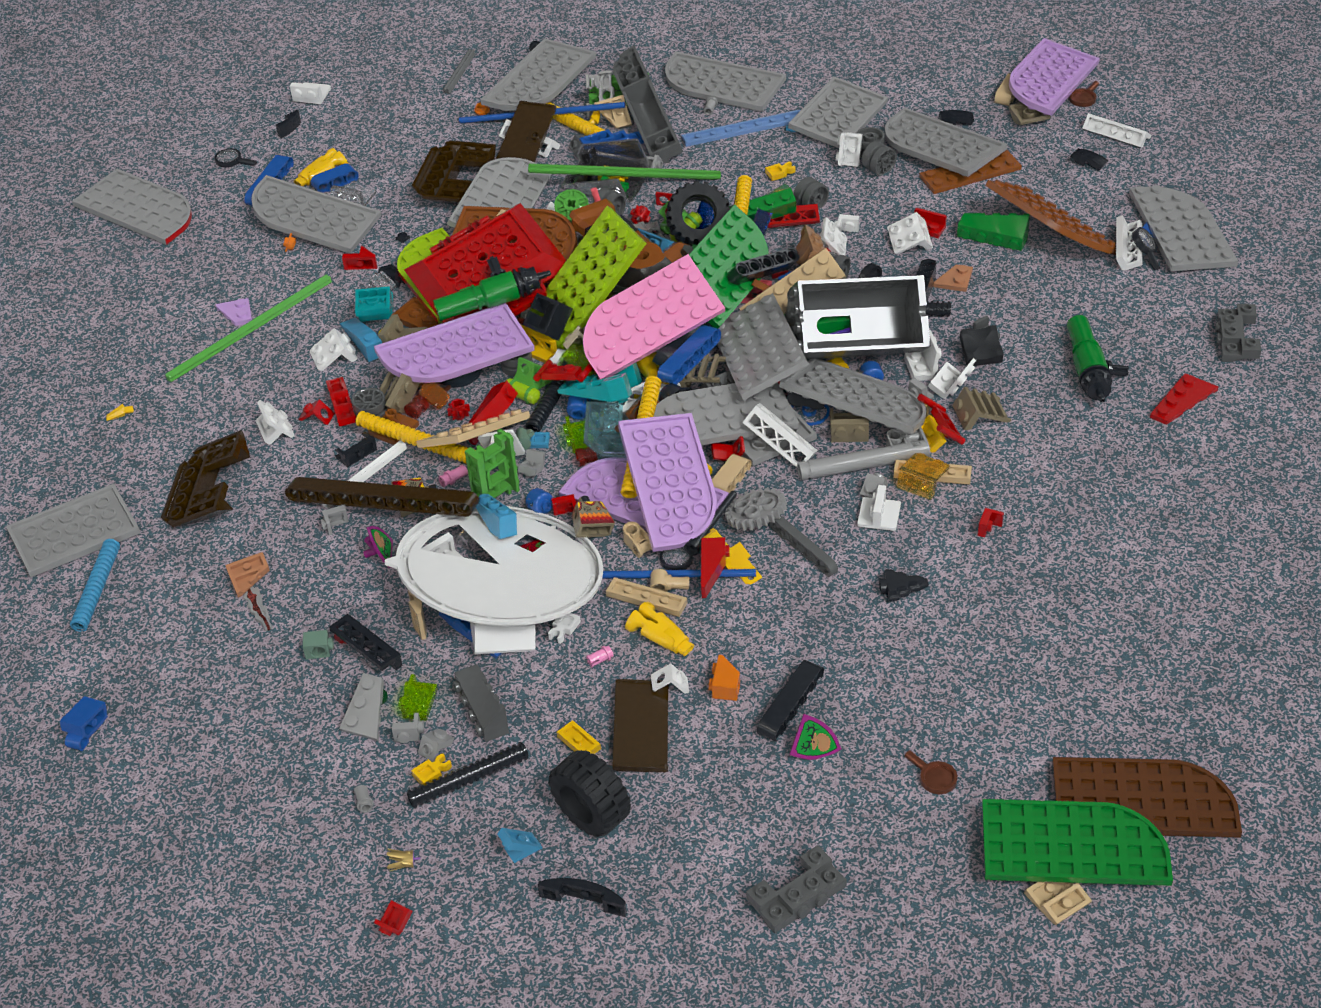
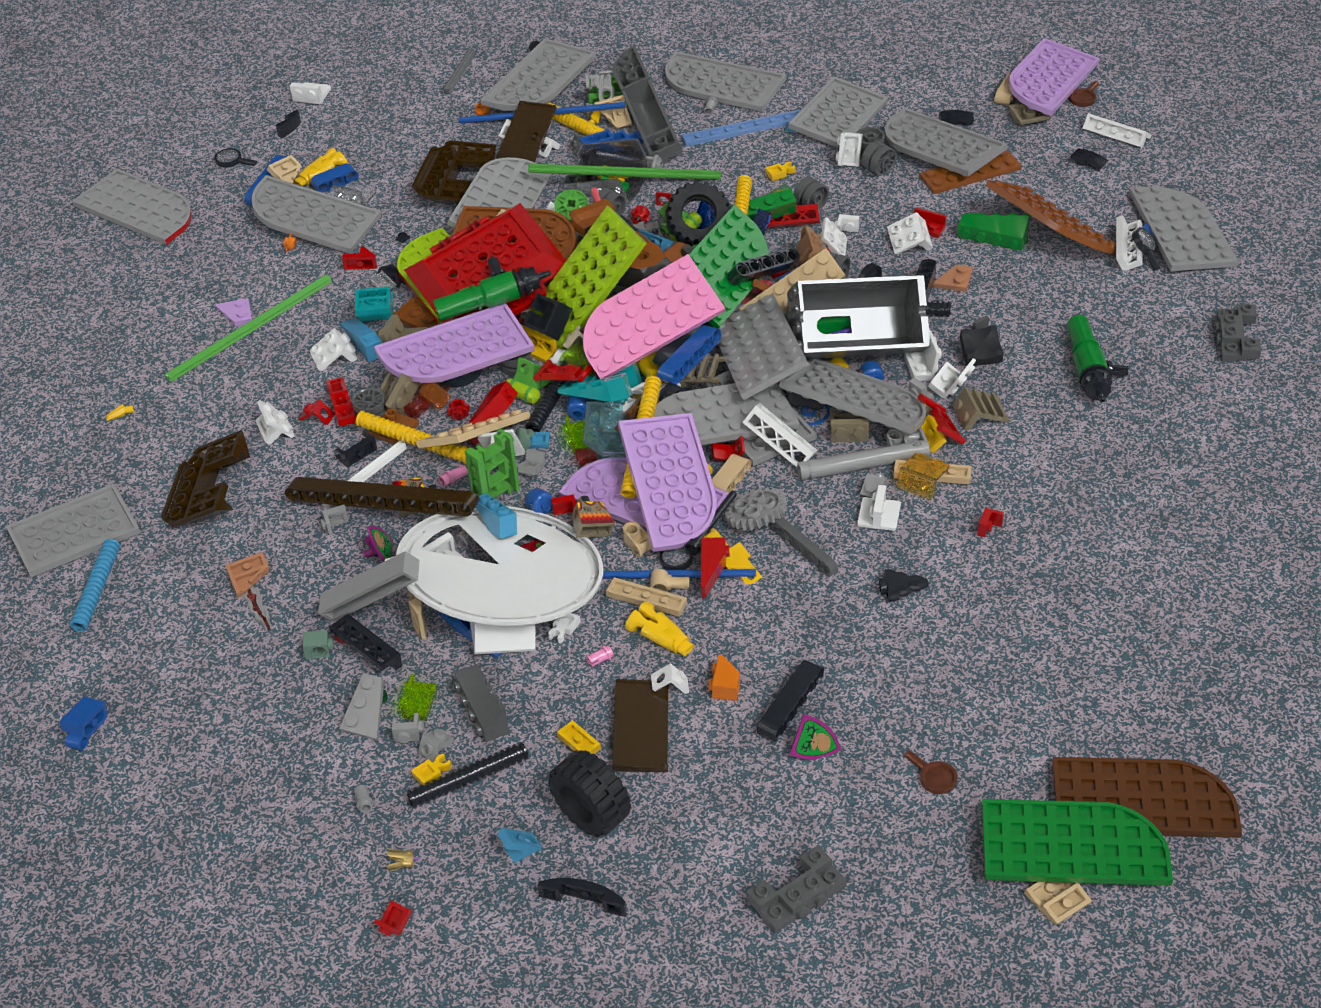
(285, 169): none -> tan wing
(369, 586): none -> light grey brick
(1182, 397): red wing -> none

